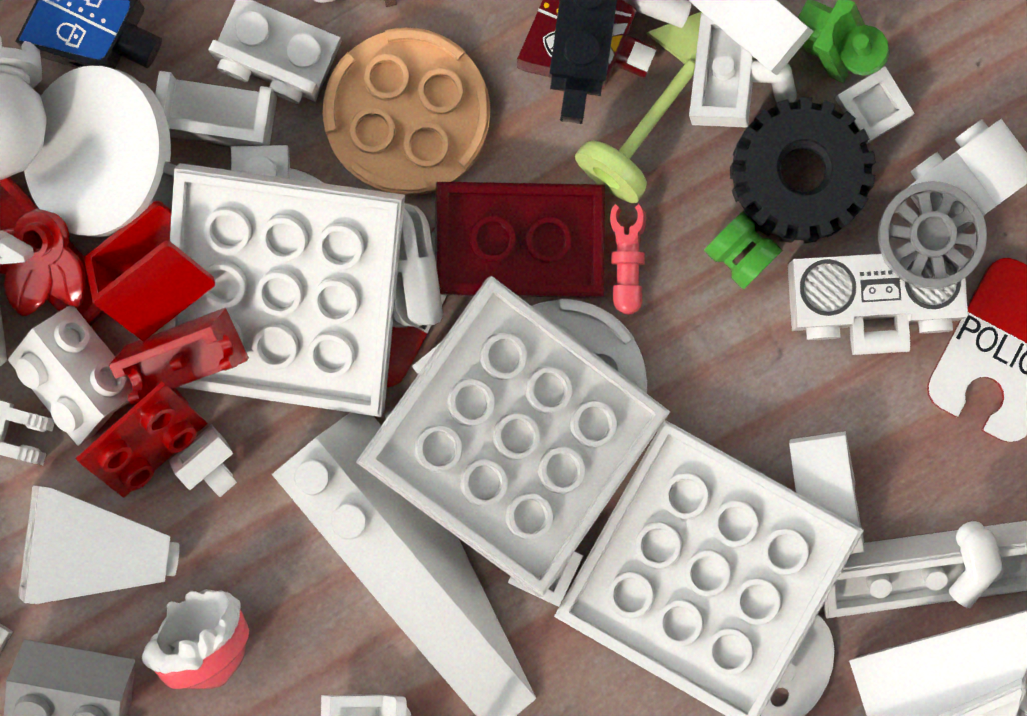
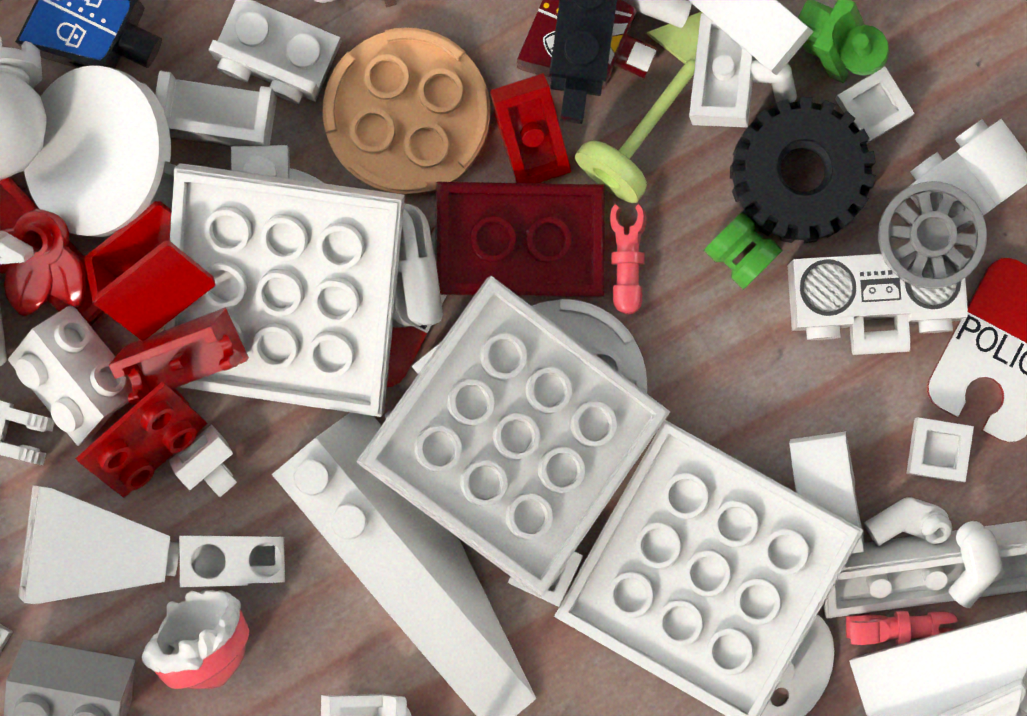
(230, 560): none -> white leg
(530, 130): none -> red slope
(874, 629): none -> coral piece
(911, 517): none -> white arm
(940, 449): none -> white plate

